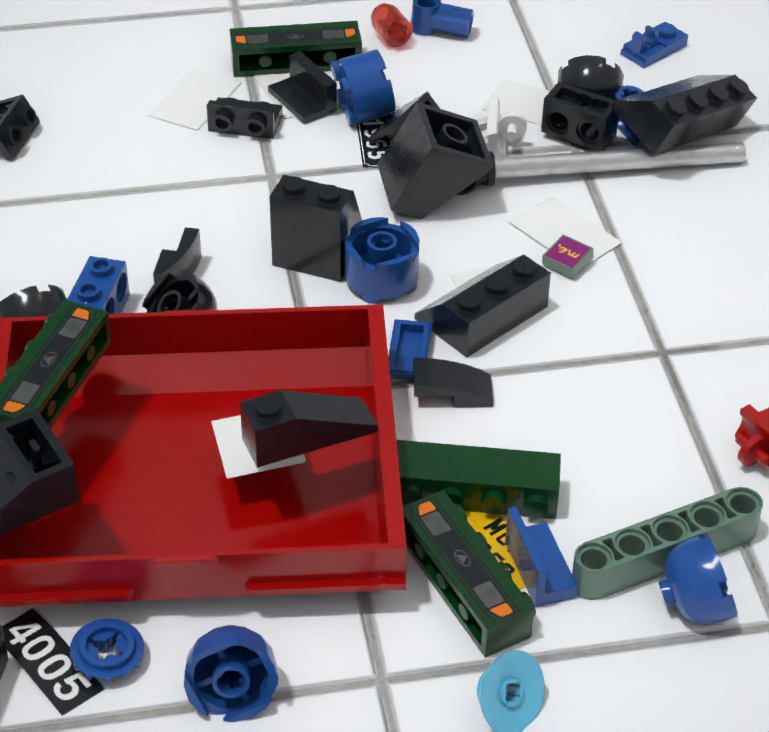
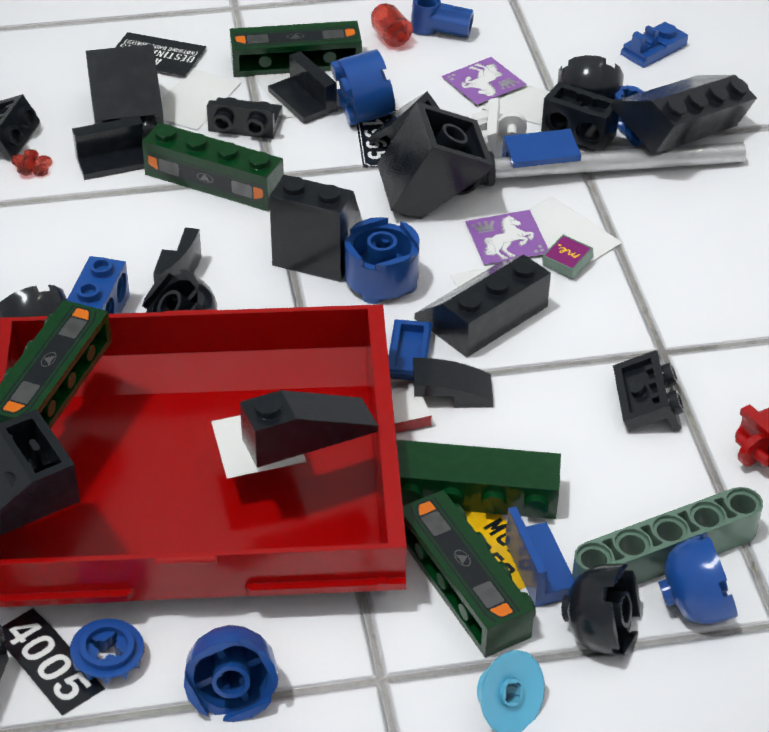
(31, 163): none -> clear red plant
(109, 147): none -> black panel
(125, 85): none -> black slope
(170, 55): none -> black sticker
(211, 165): none -> dark green brick
(410, 411): none -> white tile
(483, 80): none -> medium lavender sticker
(506, 236): none -> medium lavender sticker
(541, 148): none -> blue panel
(602, 609): none -> black cylinder
(648, 391): none -> black bracket

